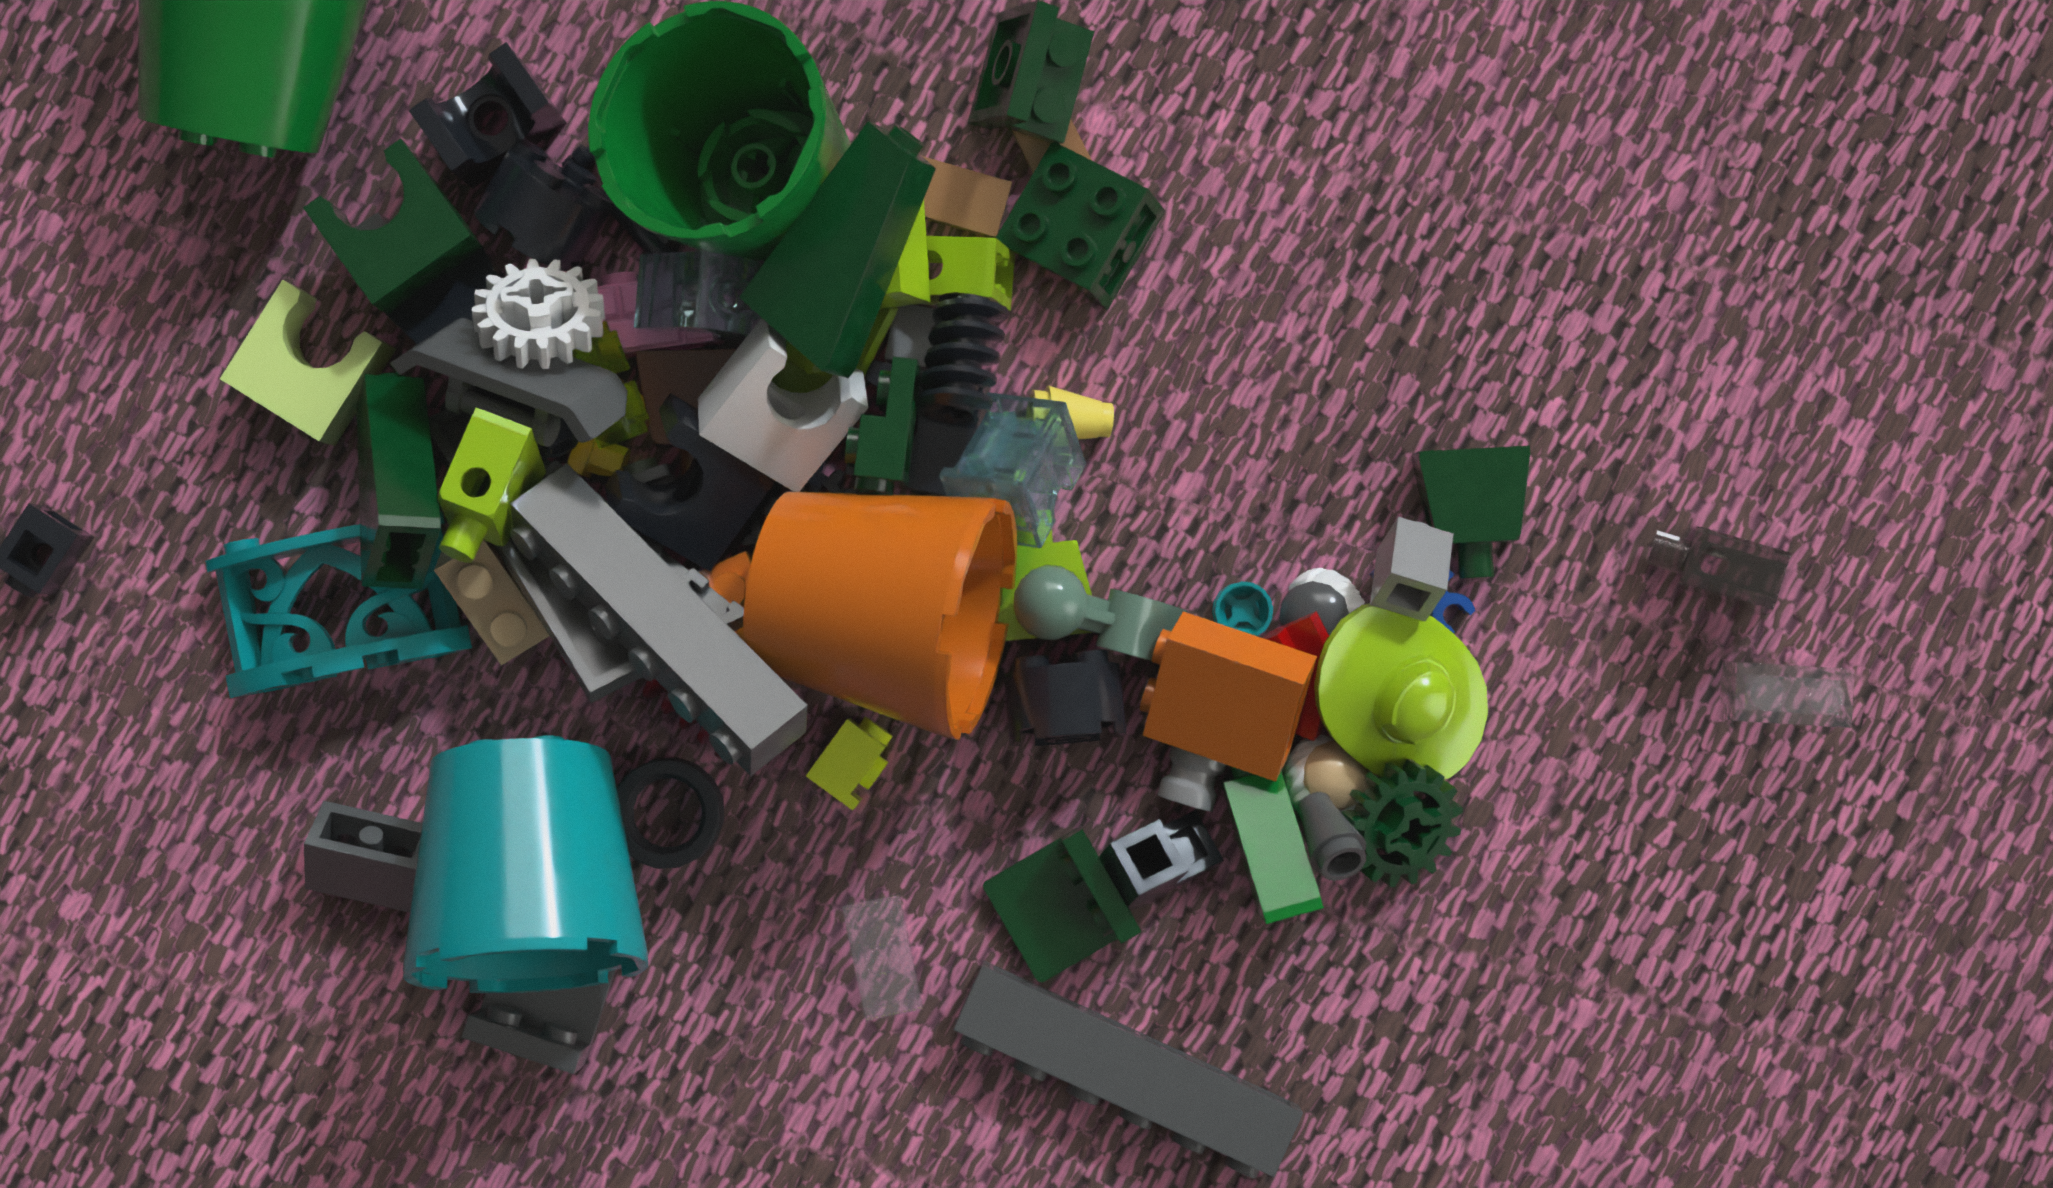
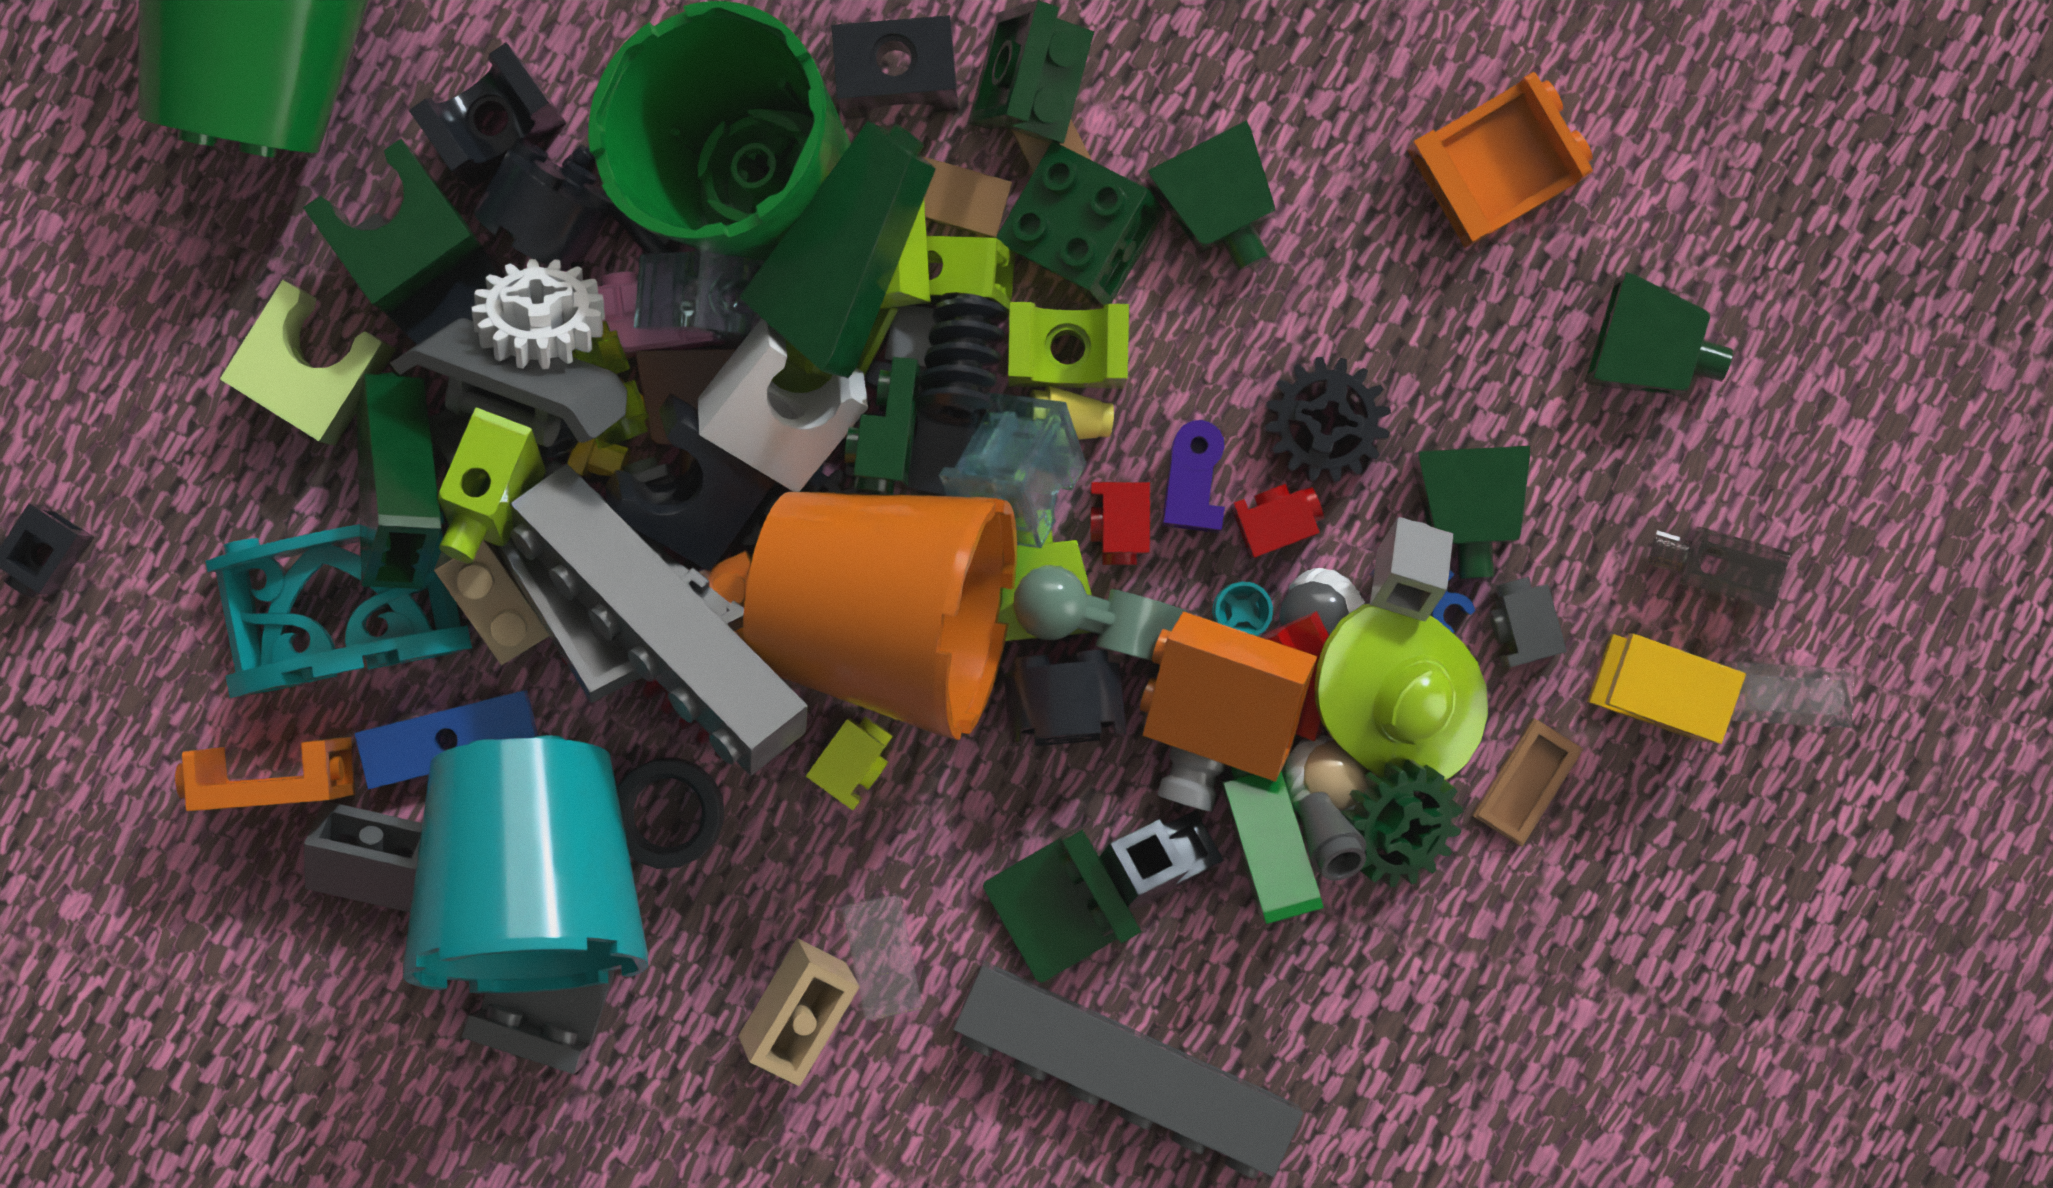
(326, 776): none -> orange panel
(407, 747): none -> blue tile
(798, 1012): none -> tan brick
(927, 81): none -> black piece
(1101, 332): none -> lime piece
(1121, 521): none -> red brick
(1192, 459): none -> dark purple leg
(1218, 194): none -> dark green torso
(1277, 519): none -> red brick
(1333, 394): none -> black gear
(1502, 159): none -> orange panel
(1526, 622): none -> dark grey brick
(1527, 782): none -> medium nougat tile
(1653, 341): none -> dark green torso
(1666, 688): none -> yellow piece

